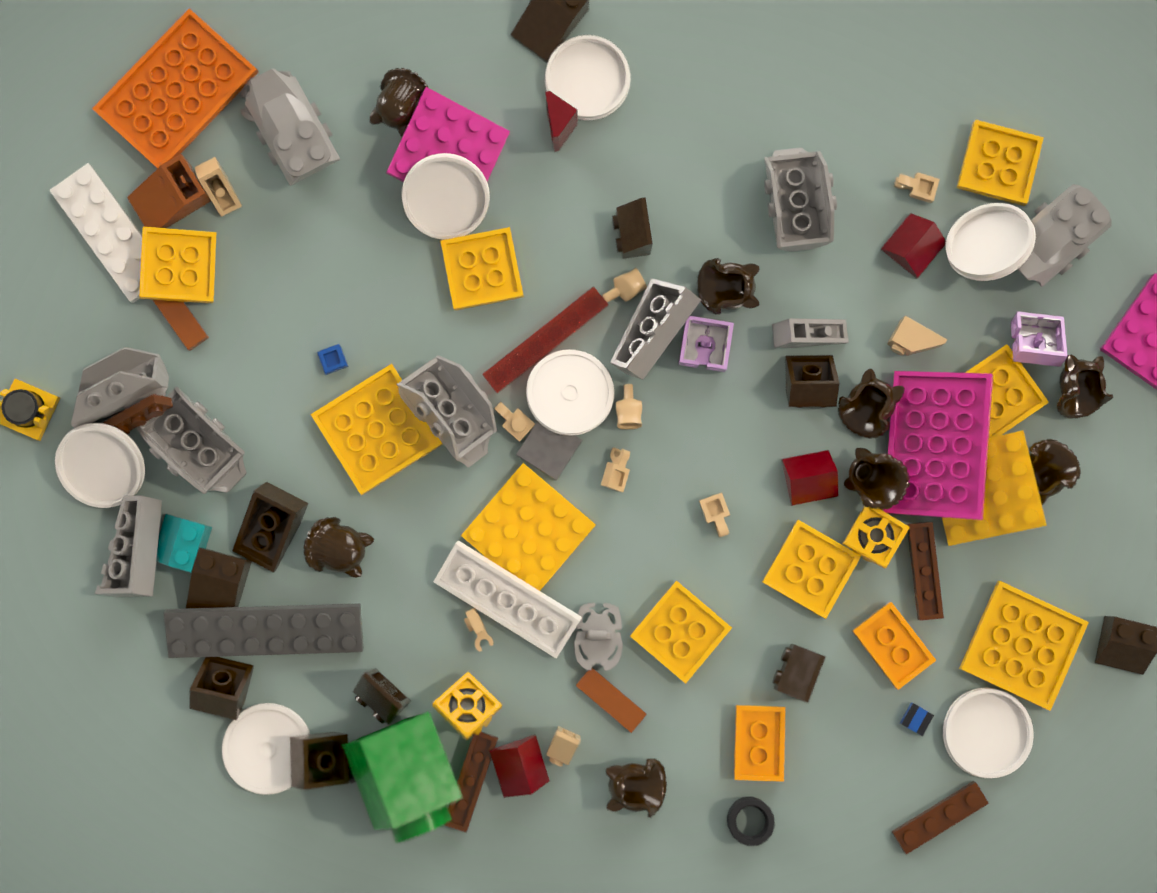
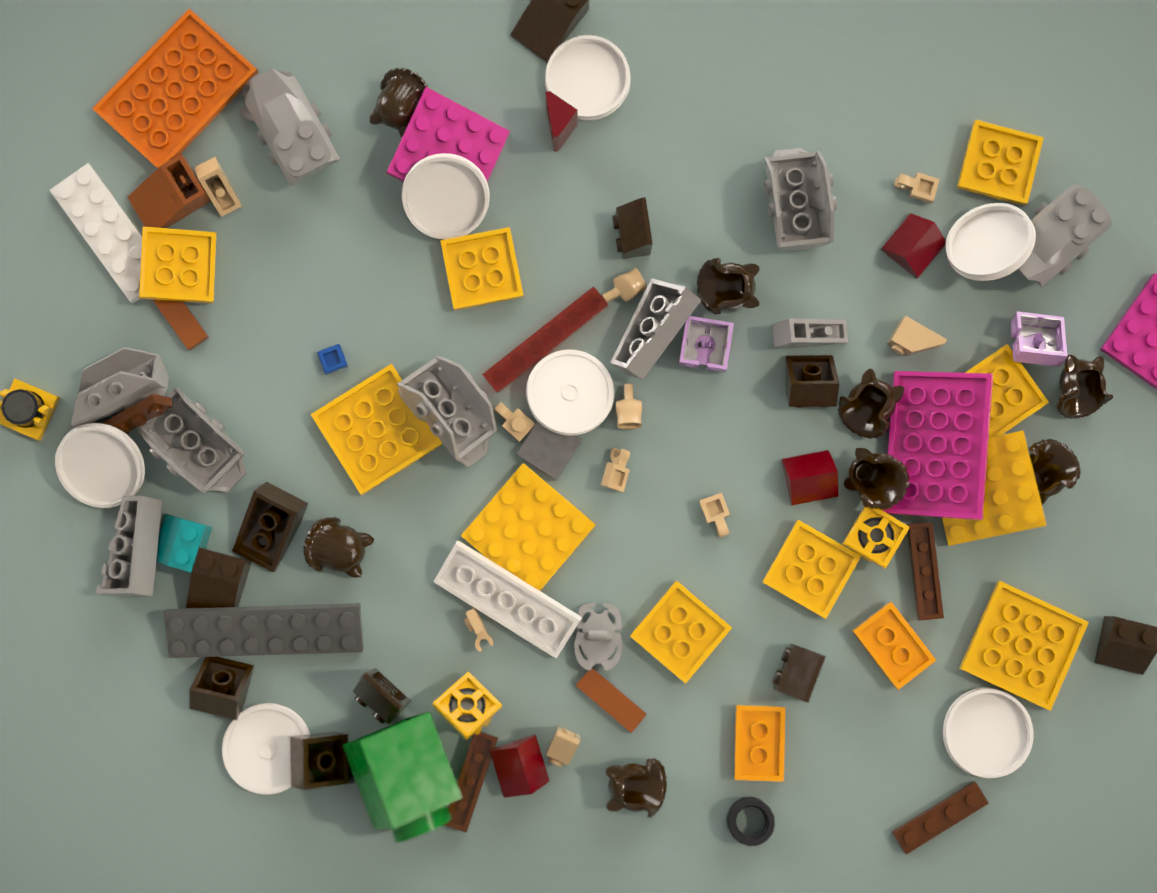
(916, 719): tile -> none

